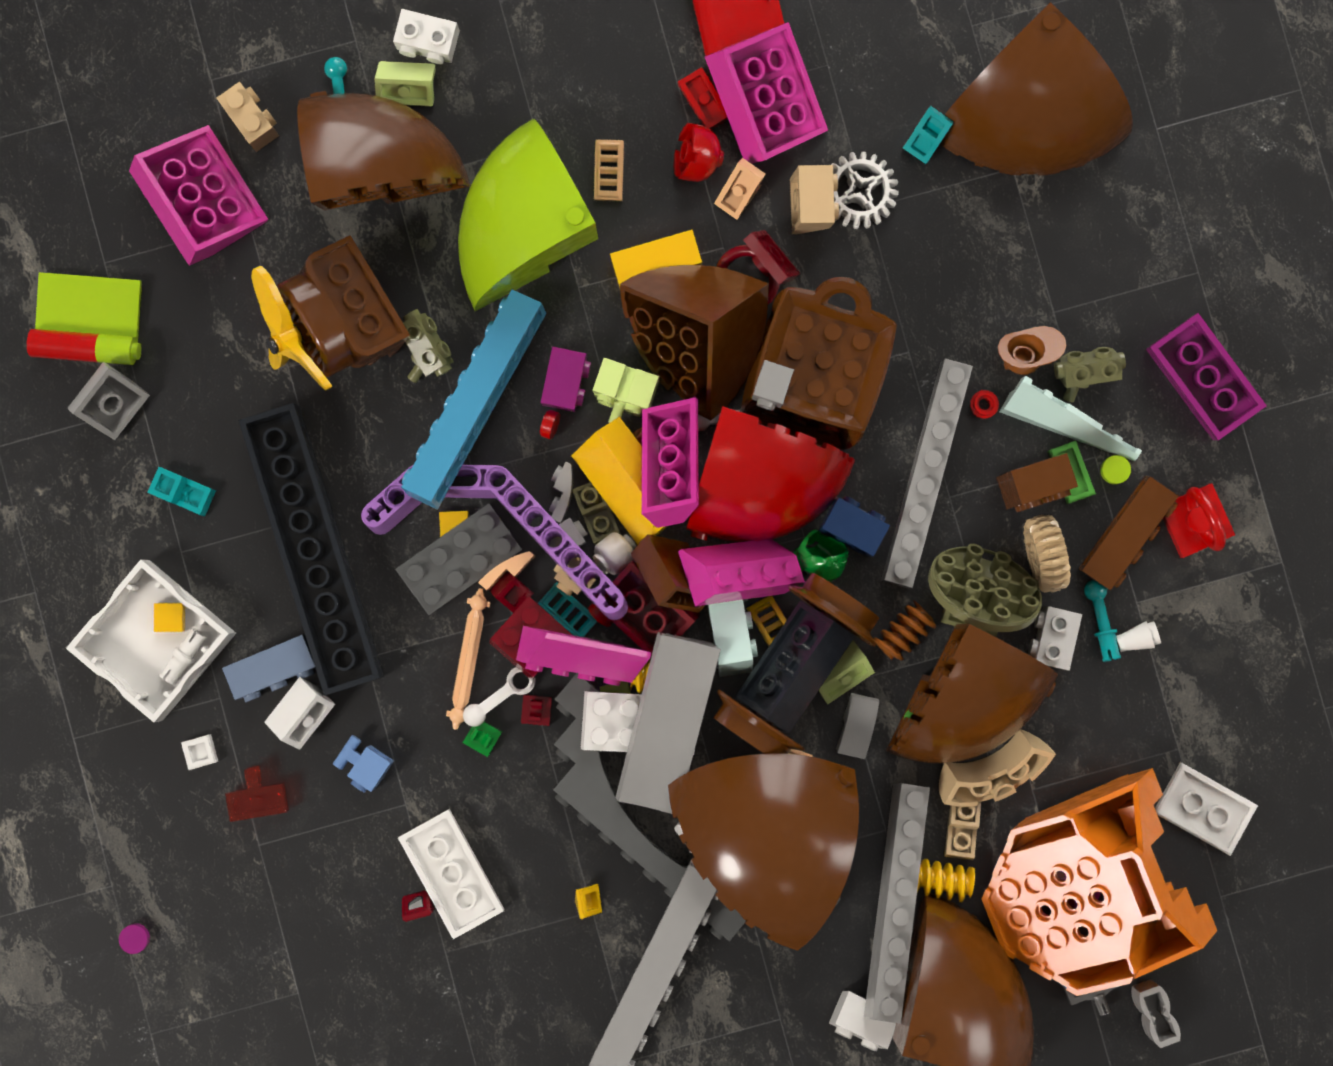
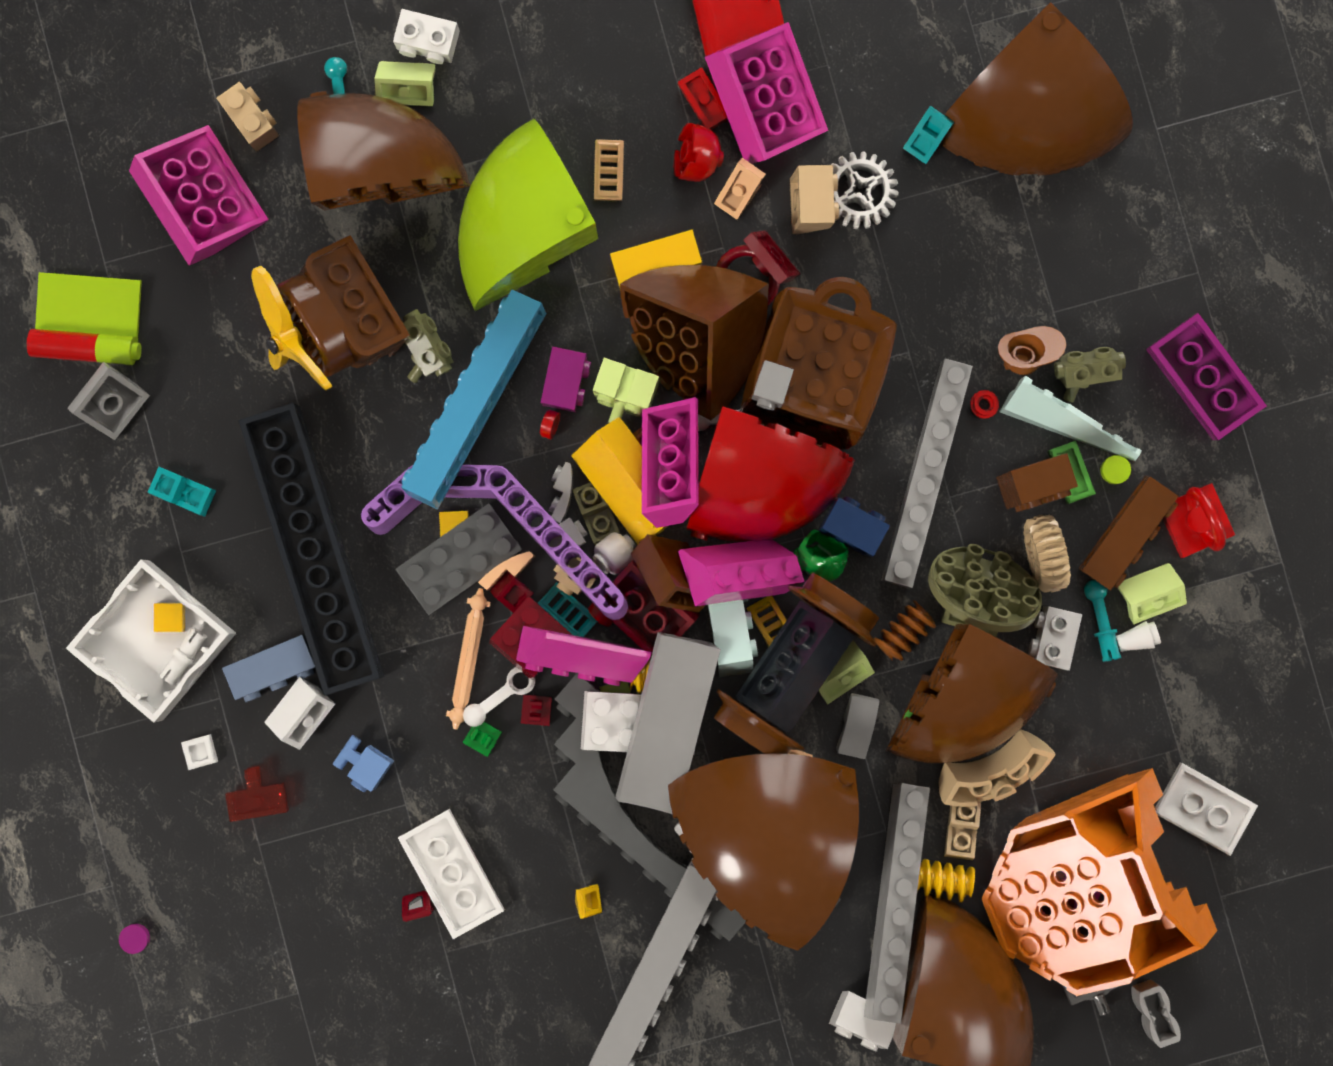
(1153, 593): none -> yellowish green panel

